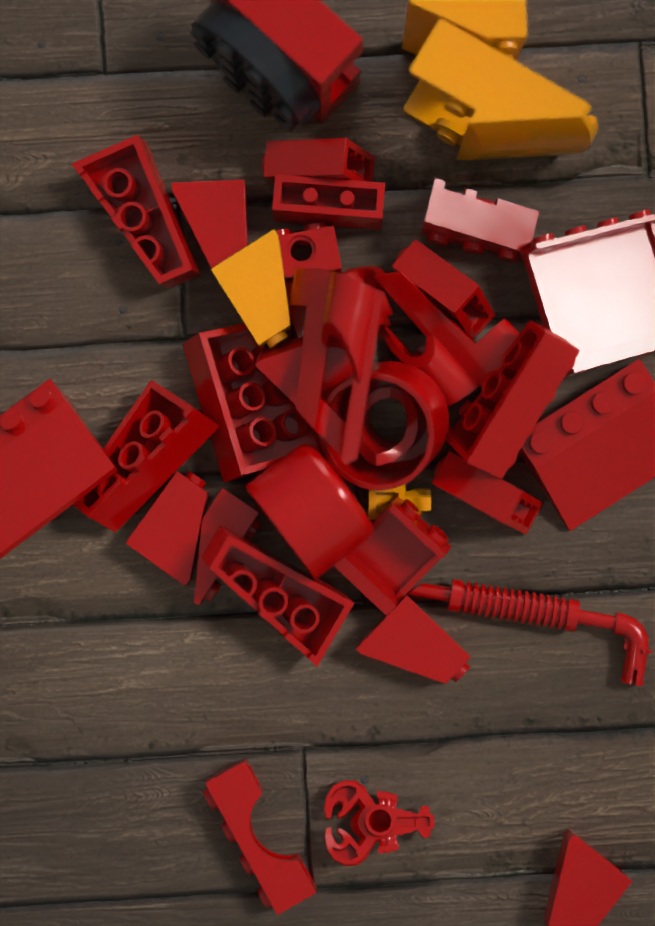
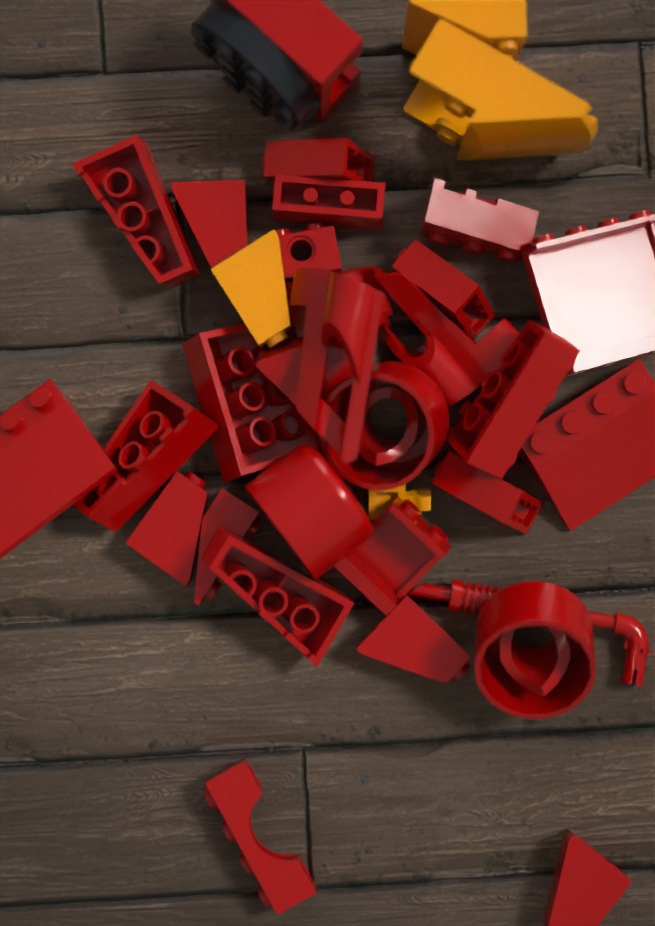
(370, 823): red animal -> none
(534, 679): none -> red piece

